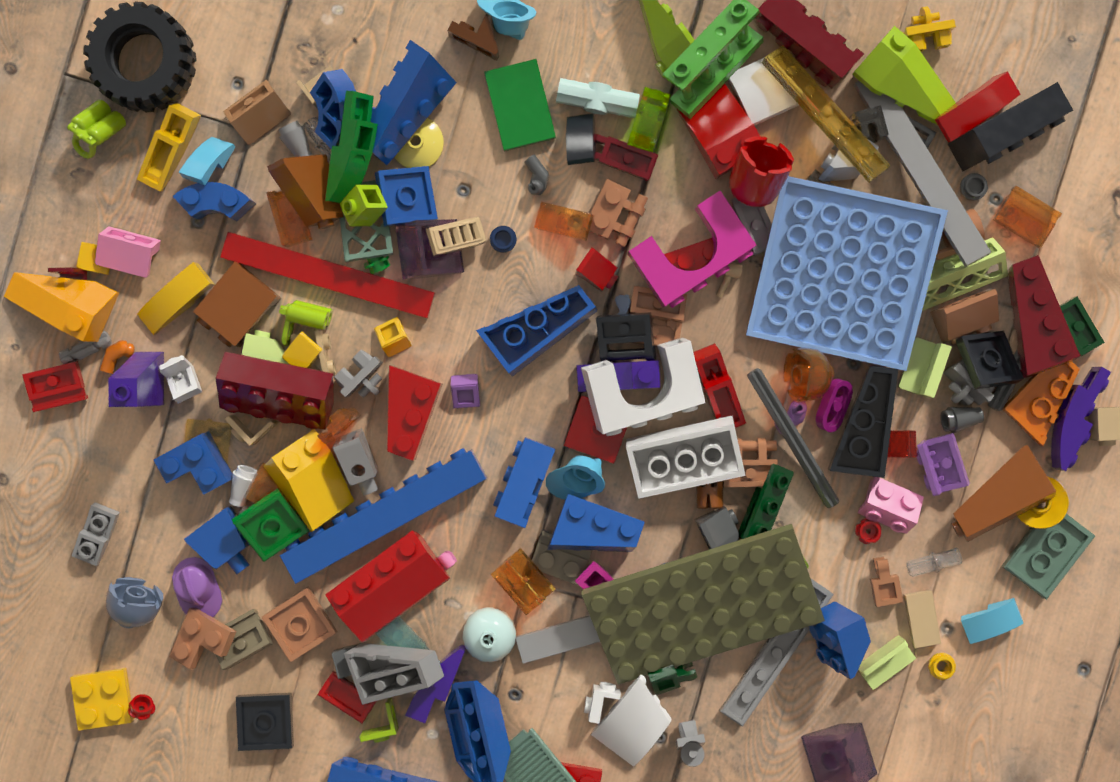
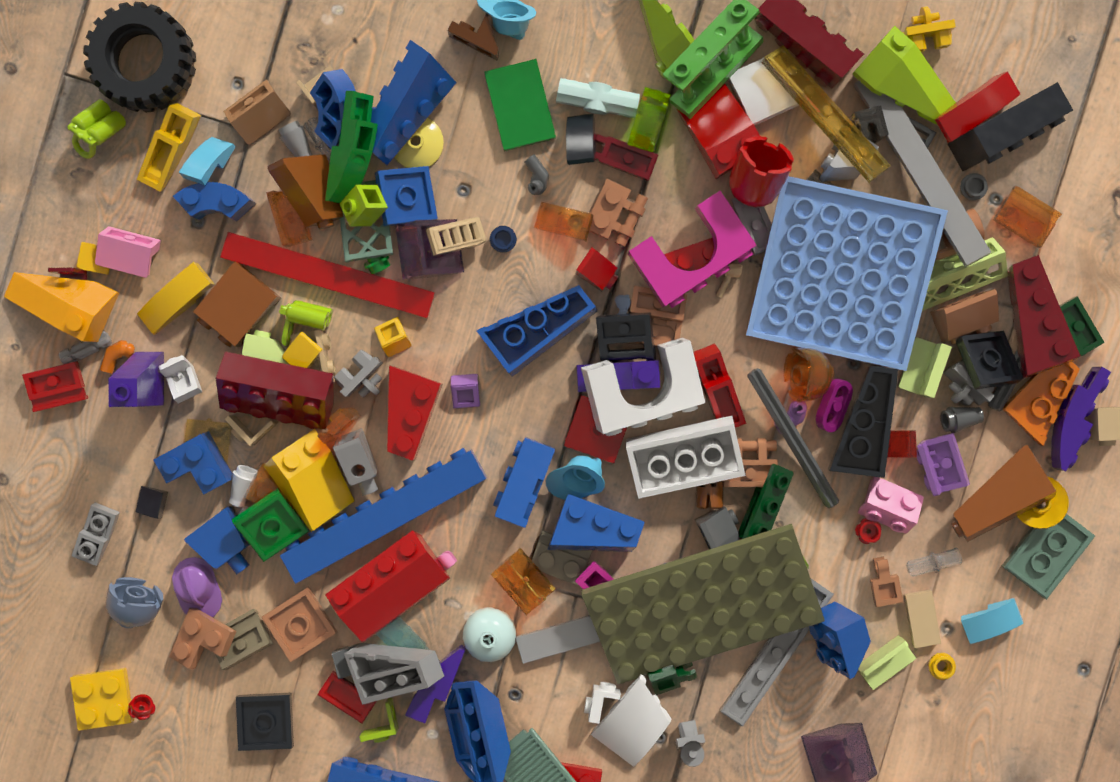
(151, 502): none -> black slope

